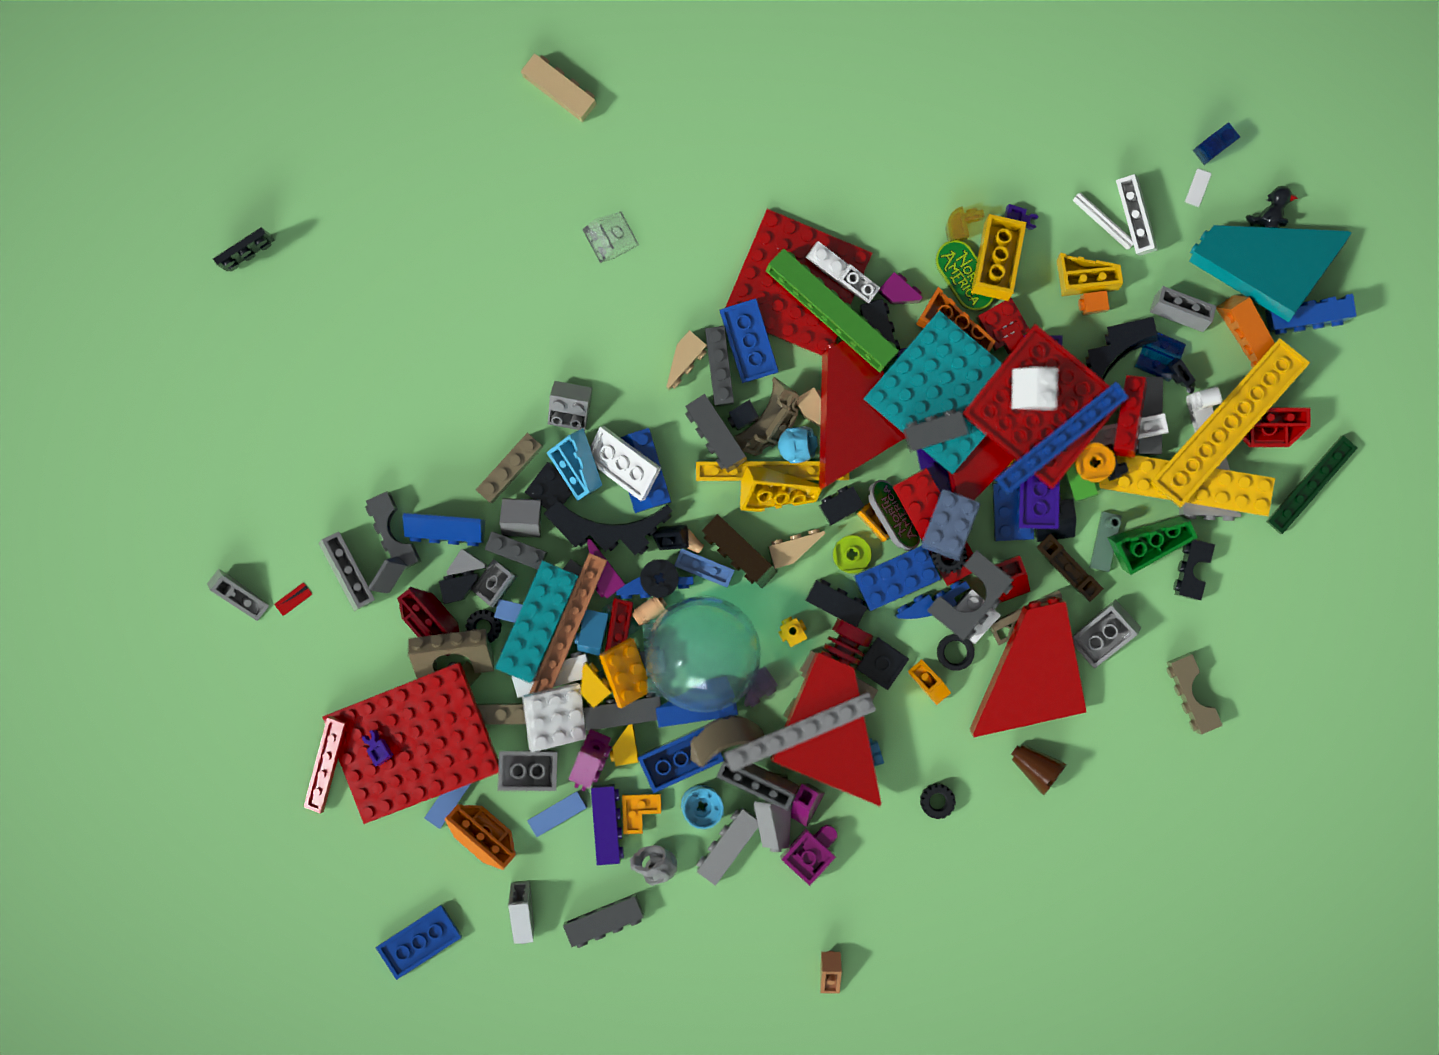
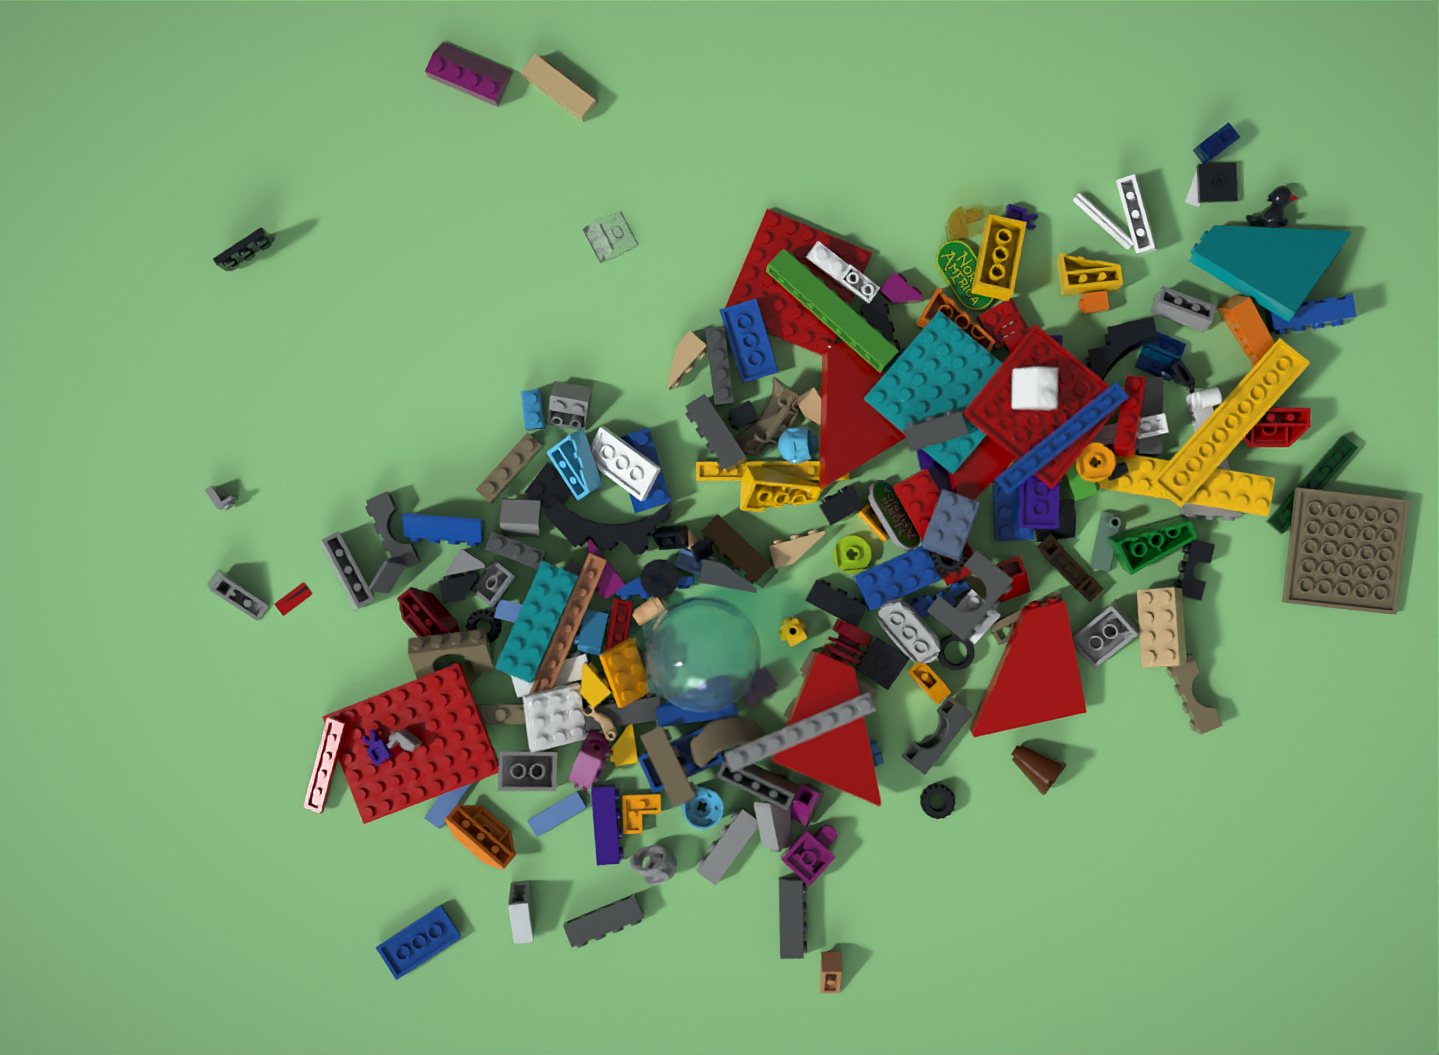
(217, 497): none -> light grey bracket
(406, 740): none -> light grey bracket
(468, 73): none -> magenta slope
(533, 410): none -> dark azure brick
(605, 721): none -> tan arm
(669, 767): none -> dark tan brick
(701, 550): none -> black plate
(720, 575): none -> dark grey slope
(791, 918): none -> dark grey brick
(909, 631): none -> light grey tile
(925, 753): none -> dark grey arch
(1161, 627): none -> tan brick
(1217, 182): none -> black plate
(1345, 551): none -> dark tan plate

